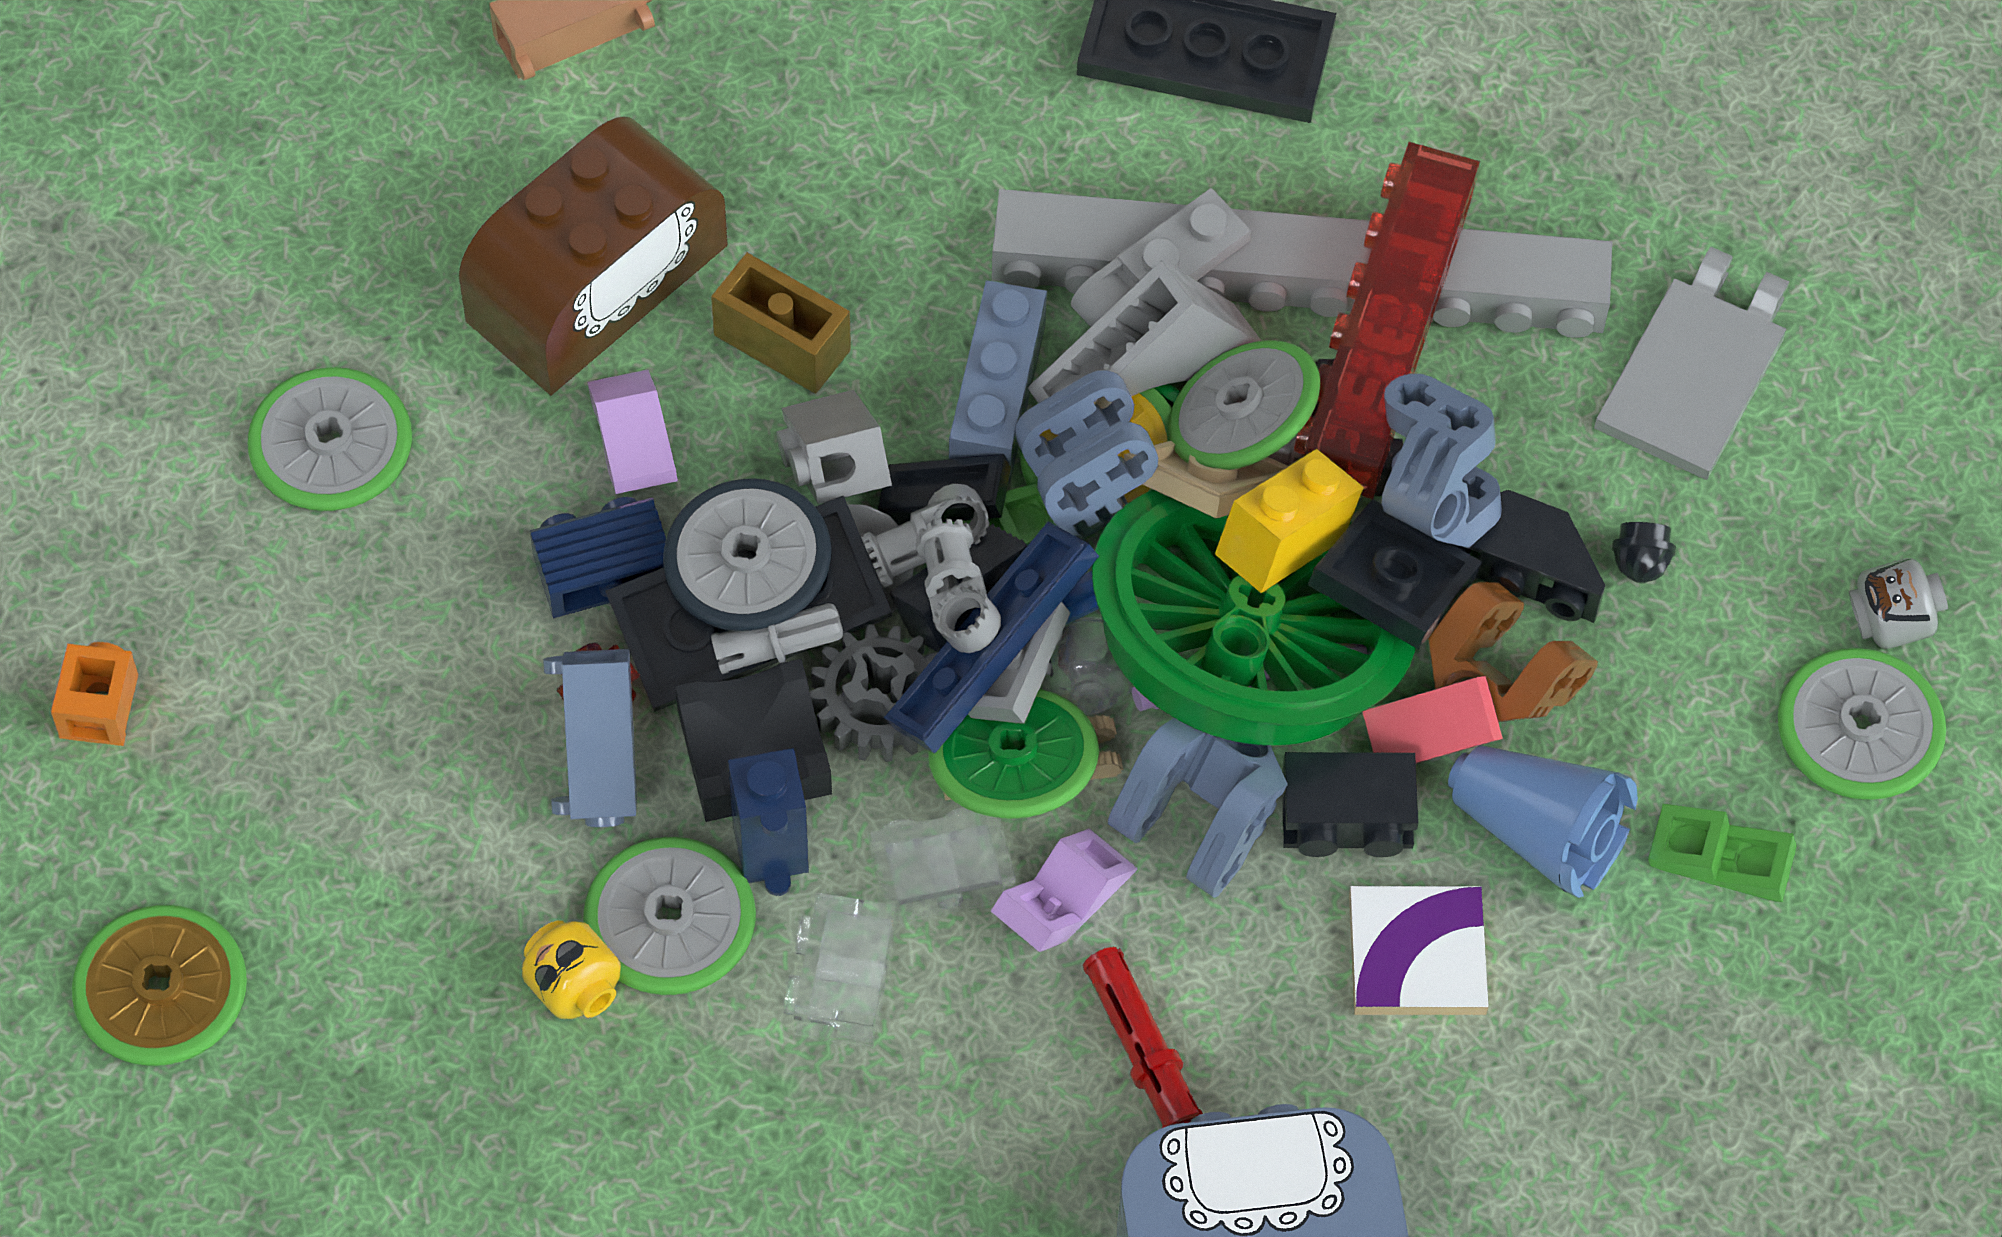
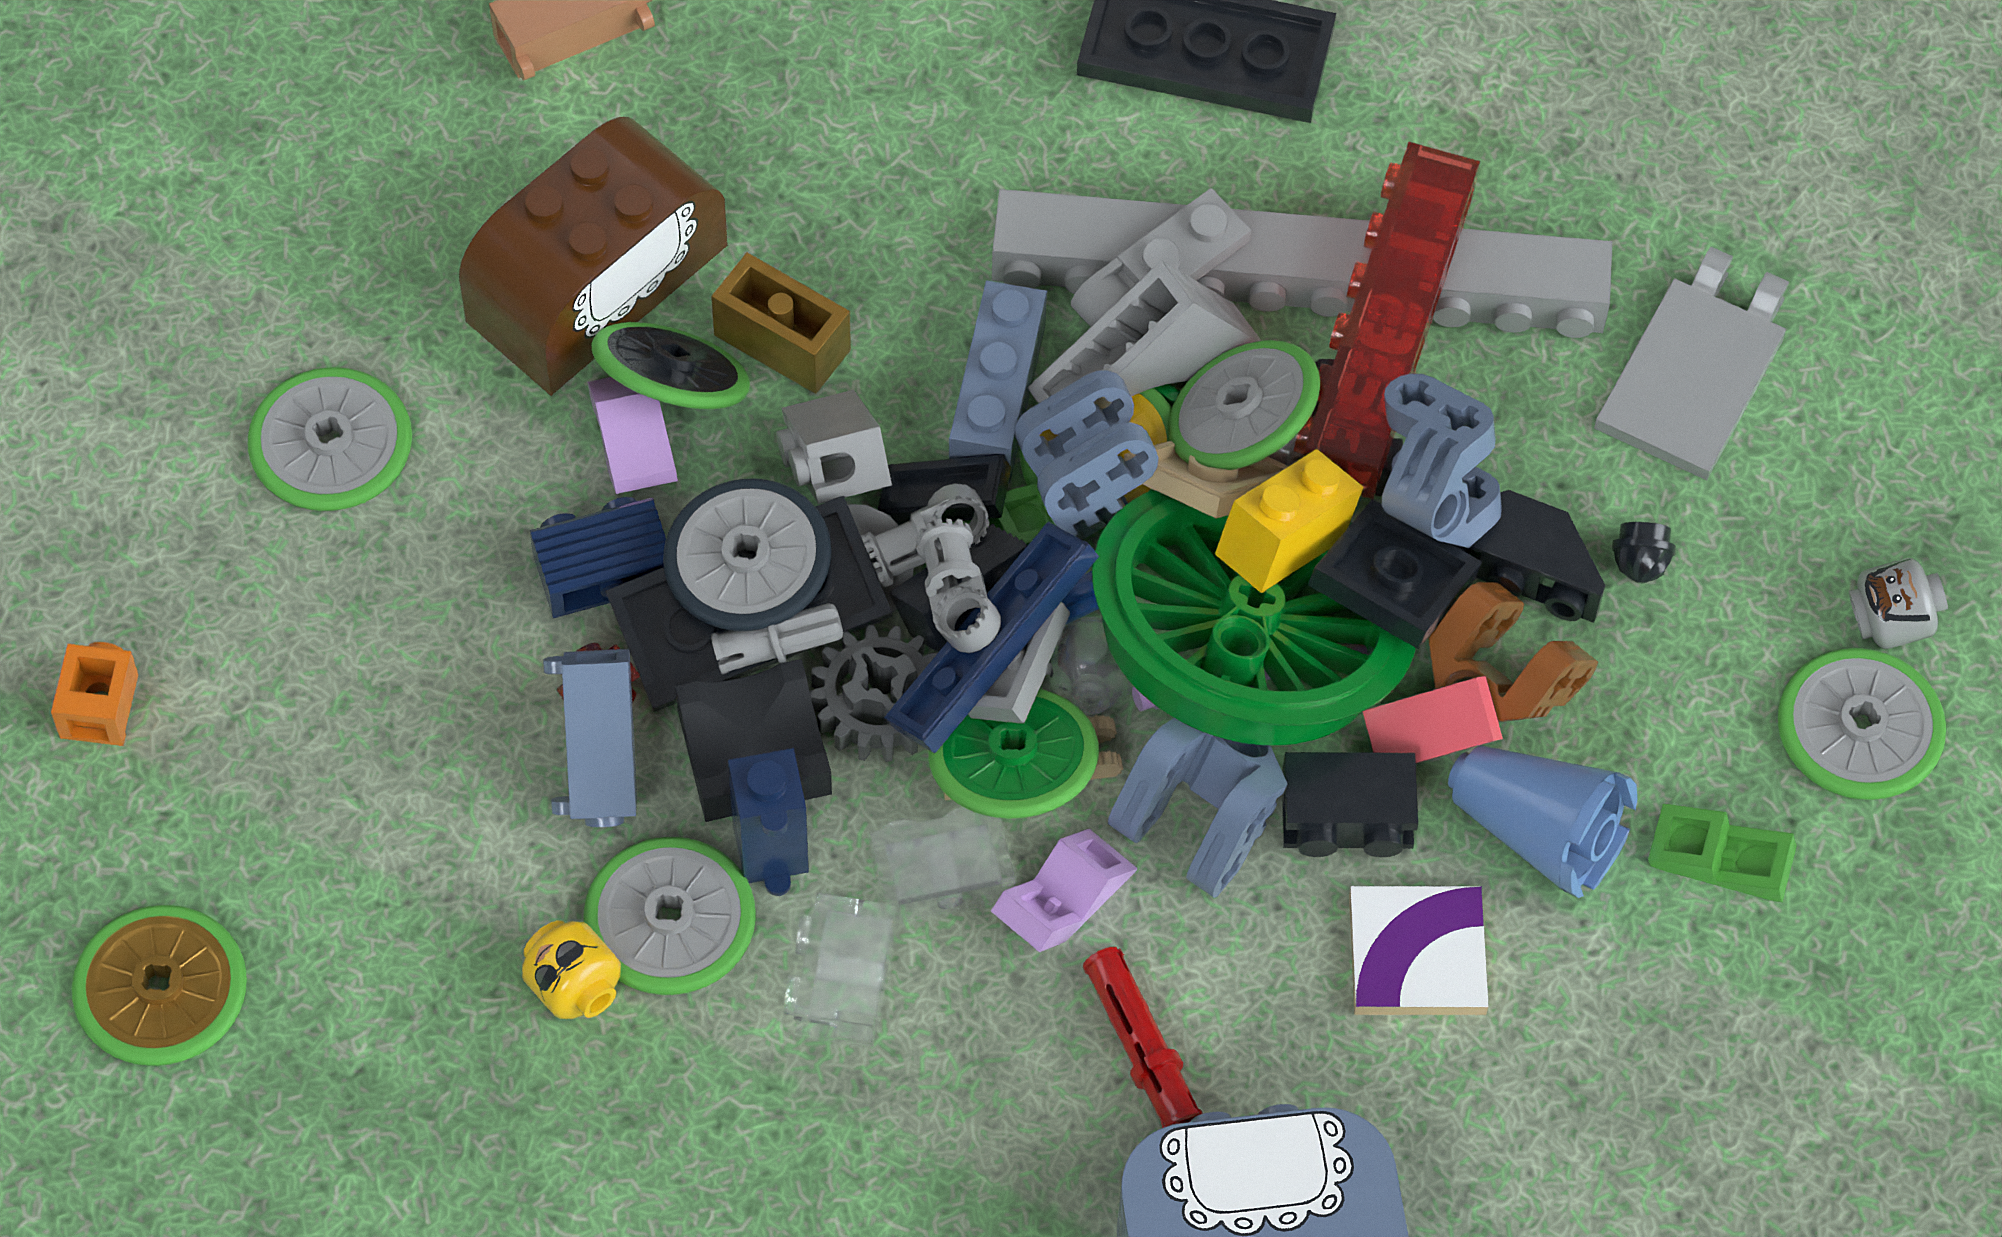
(670, 365): none -> wheel

